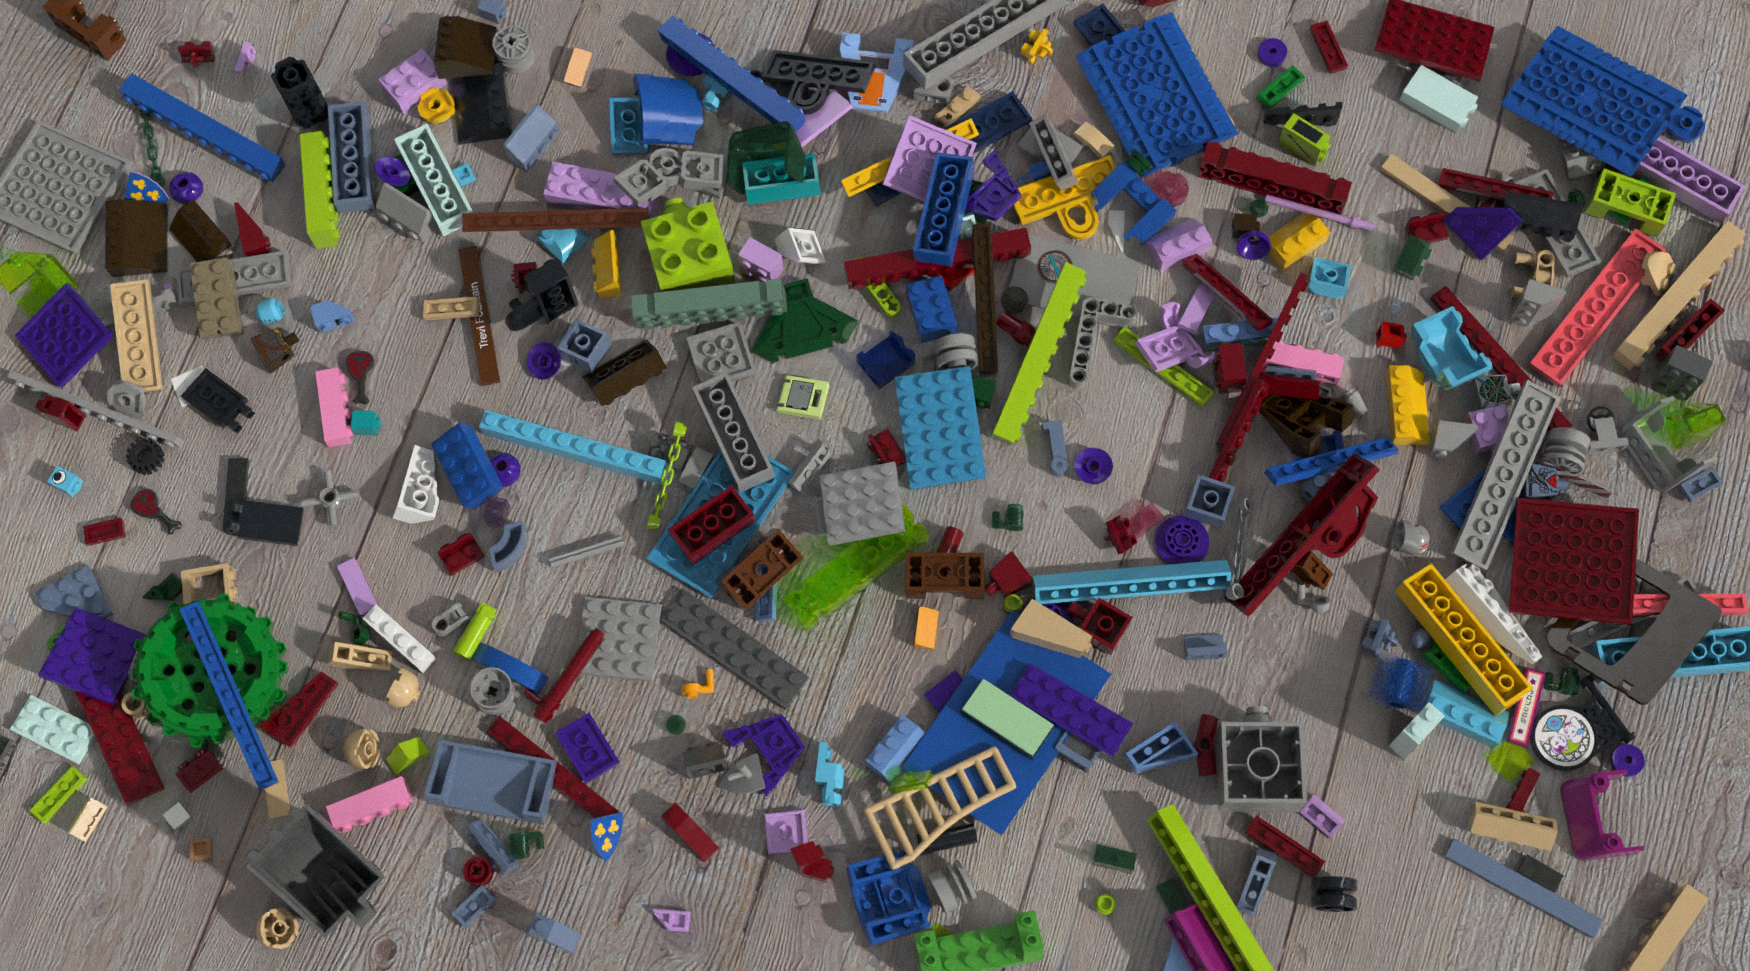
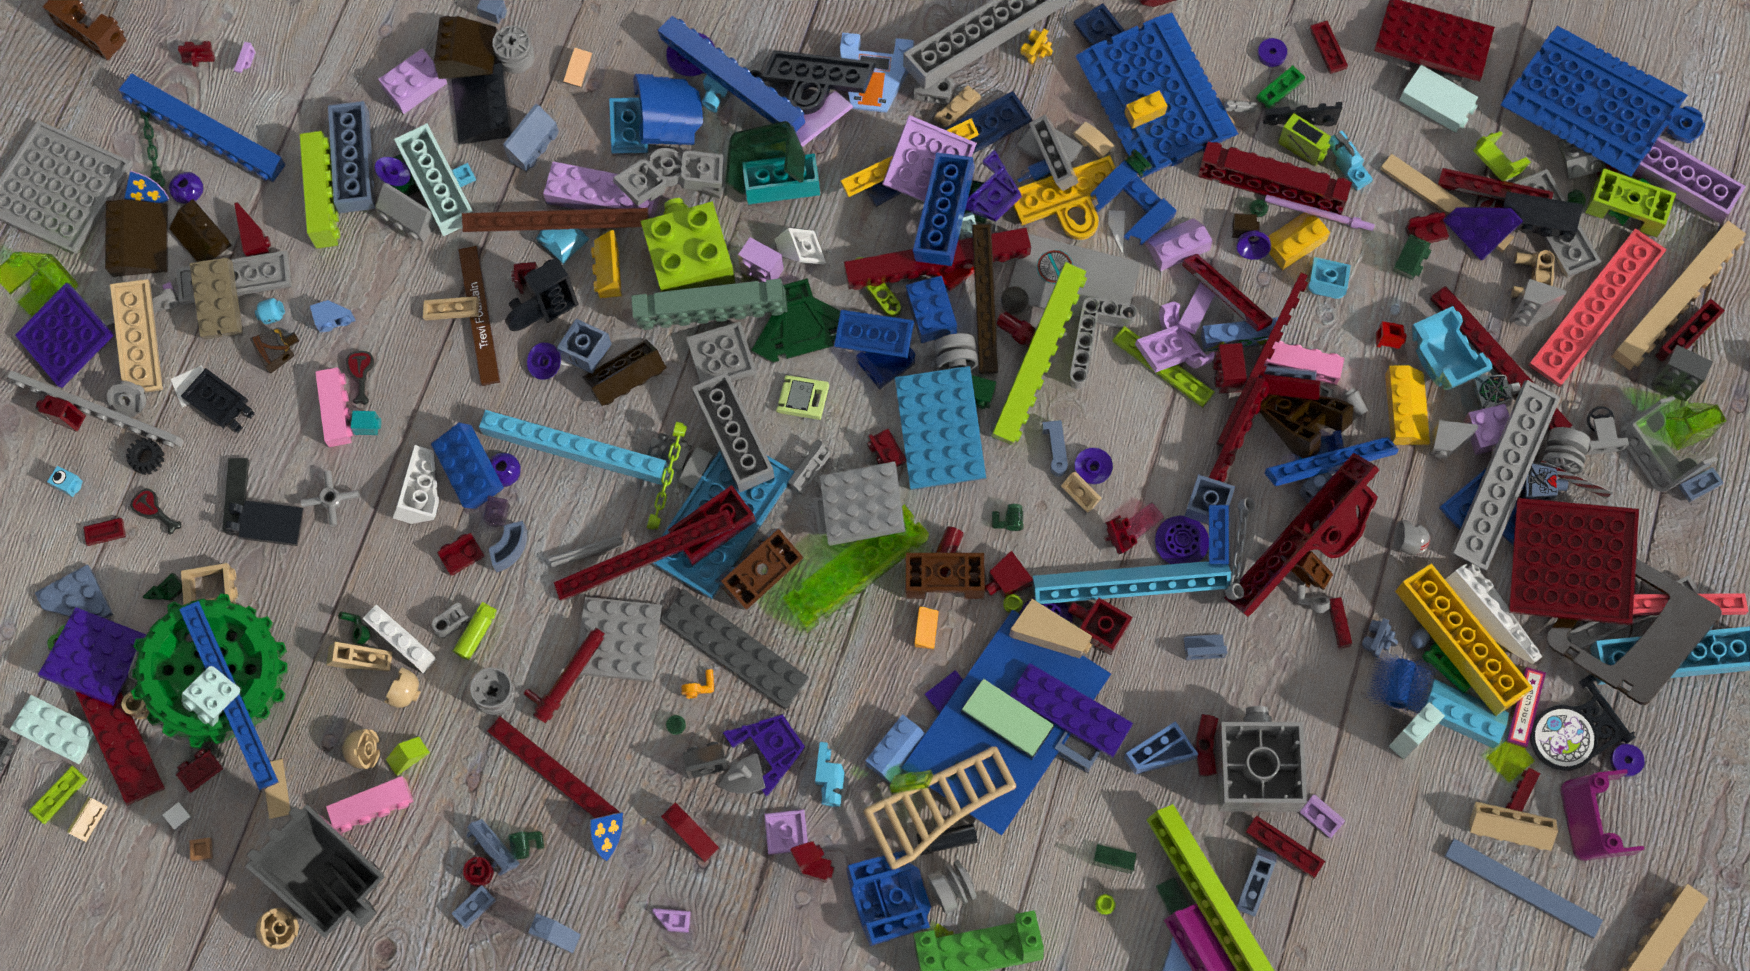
(209, 695): none -> light aqua bracket
(295, 716): dark red wing -> none
(300, 92): black brick -> none
(357, 586): lavender tile -> none
(440, 114): yellow plate -> none
(491, 782): sand blue slope -> none
(514, 668): blue slope -> none
(587, 748): dark purple plate -> none
(644, 555): none -> dark red plate
(767, 604): medium blue plate -> none
(874, 333): none -> blue plate
(1081, 492): none -> tan plate
(1145, 109): none -> yellow brick
(1174, 180): clear pink plate -> none
(1218, 534): none -> blue plate
(1240, 106): none -> light grey axle
(1334, 894): black wheel -> none
(1340, 623): none -> dark red piece
(1349, 160): none -> medium azure plate
(1496, 159): none -> lime panel
(1540, 873): pearl dark grey tile -> none
(1567, 684): clear green piece -> none
(1658, 271): tan slope -> none

